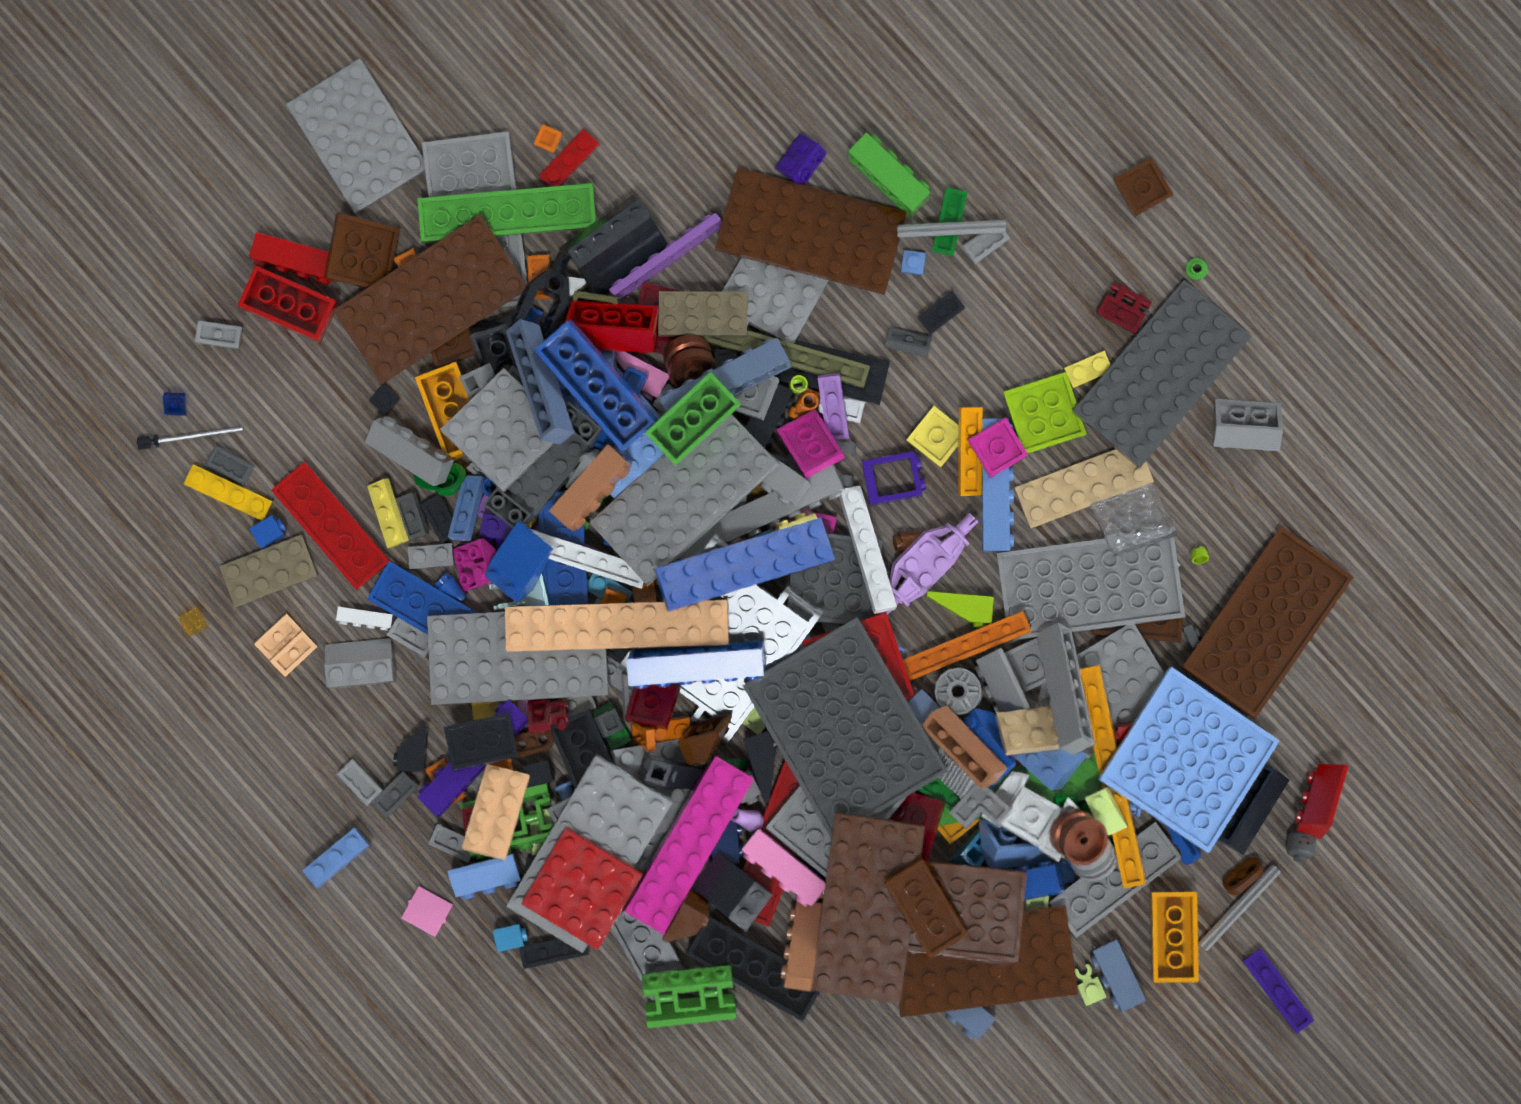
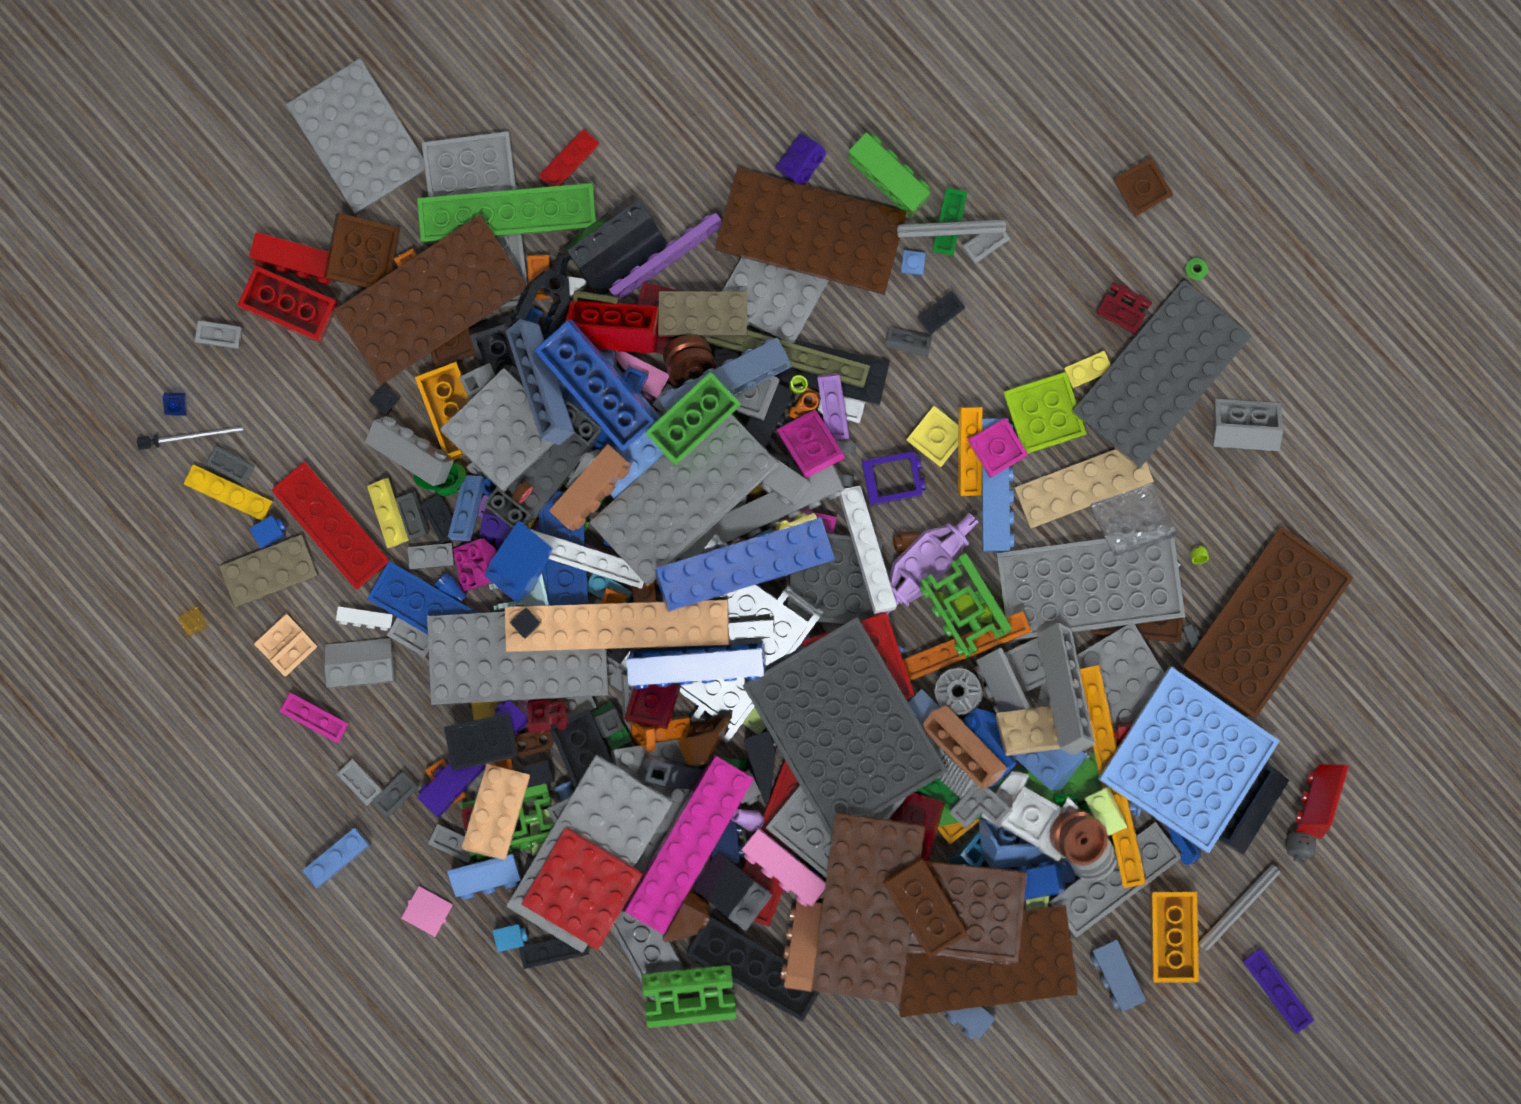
(314, 718): none -> dark pink plate
(413, 753): black slope -> none
(522, 492): none -> reddish brown tile
(525, 623): none -> black tile
(548, 139): orange plate -> none
(751, 632): none -> plate
(980, 597): none -> bright green fence
(1090, 989): yellowish green plate -> none
(1243, 876): reddish brown plate -> none

